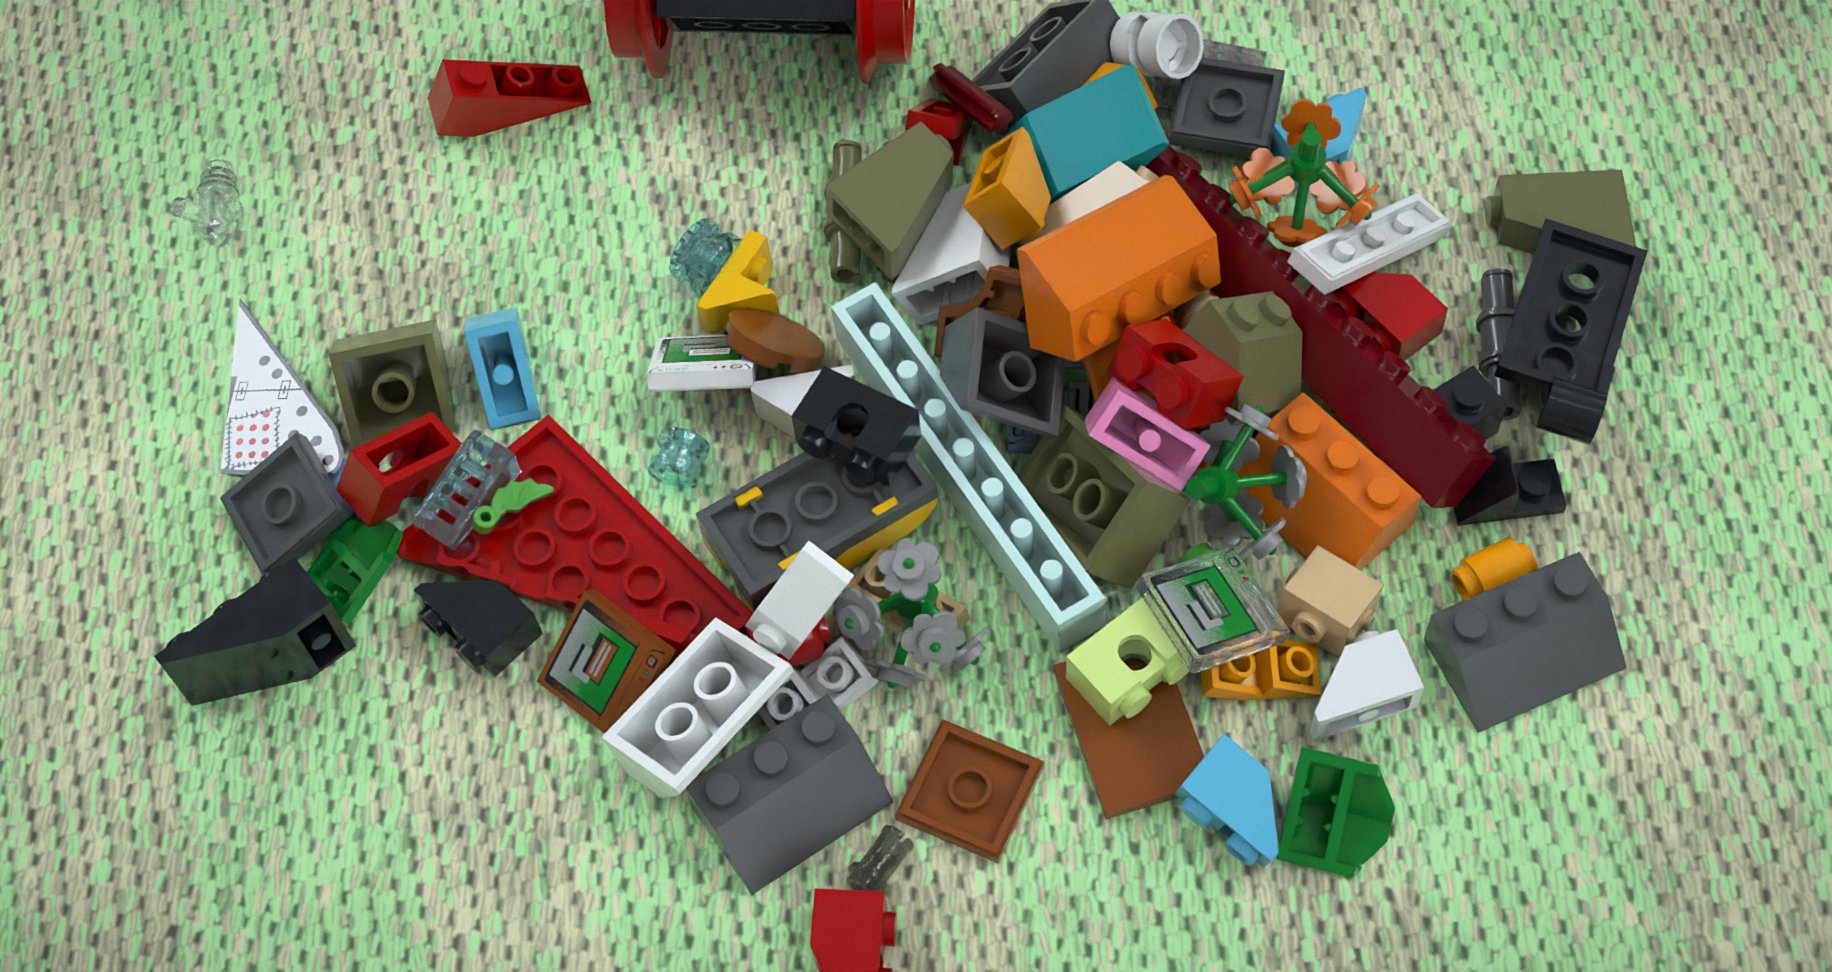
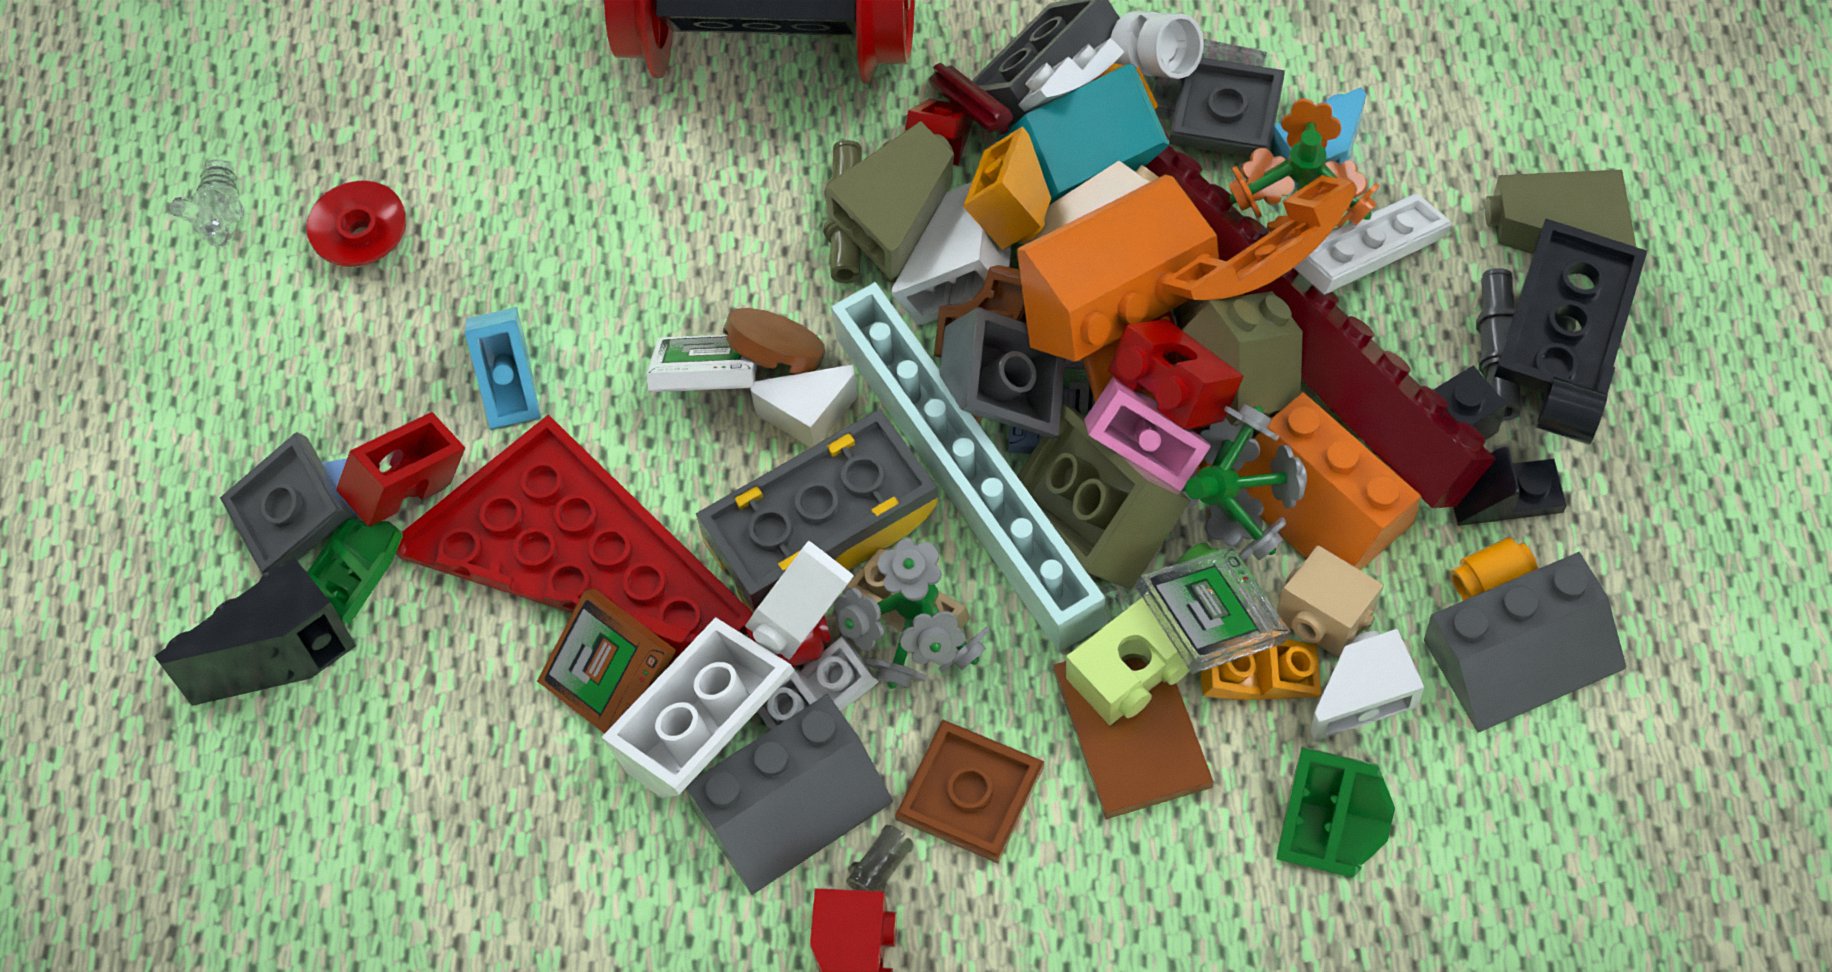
(270, 405): sticker -> none
(349, 208): none -> red dish
(392, 379): olive slope -> none
(466, 462): clear light blue slope -> none
(482, 618): black slope -> none
(491, 96): red slope -> none
(509, 499): bright green piece -> none
(679, 457): clear light blue wheel -> none
(702, 254): clear light blue wheel -> none
(739, 284): yellow slope -> none
(843, 404): black brick -> none
(1070, 74): none -> white slope
(1236, 799): medium azure slope -> none
(1312, 217): none -> orange slope
(1396, 309): red slope -> none

